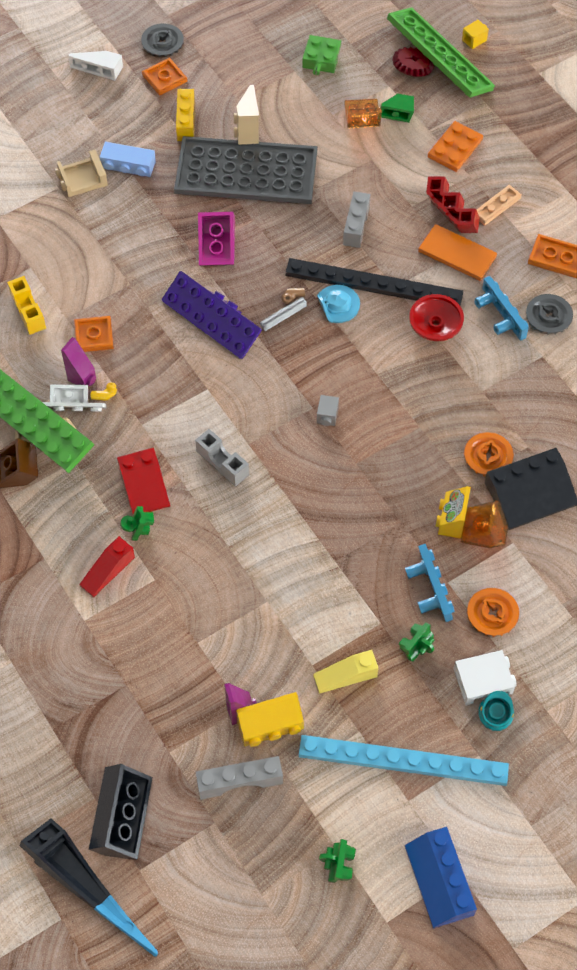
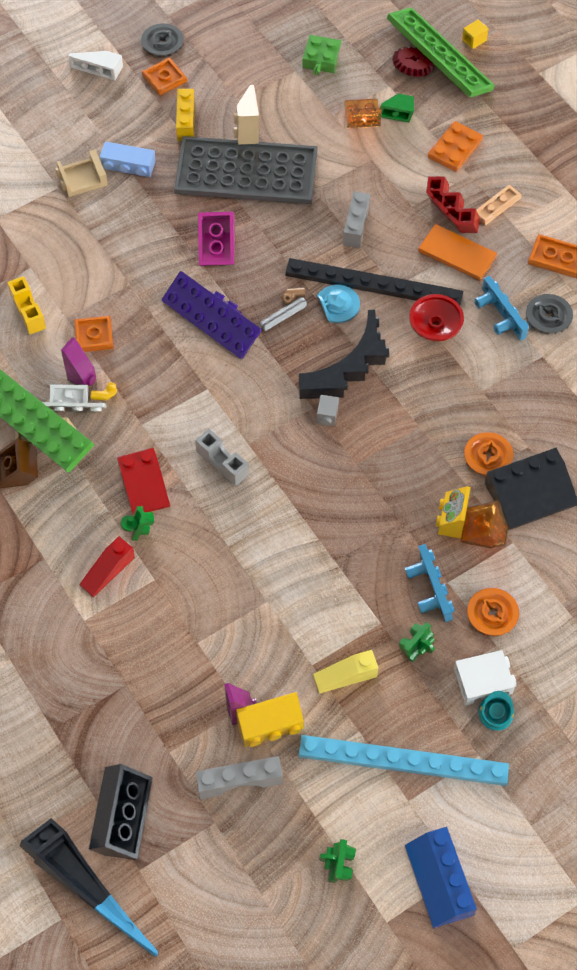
(334, 379): none -> black arch

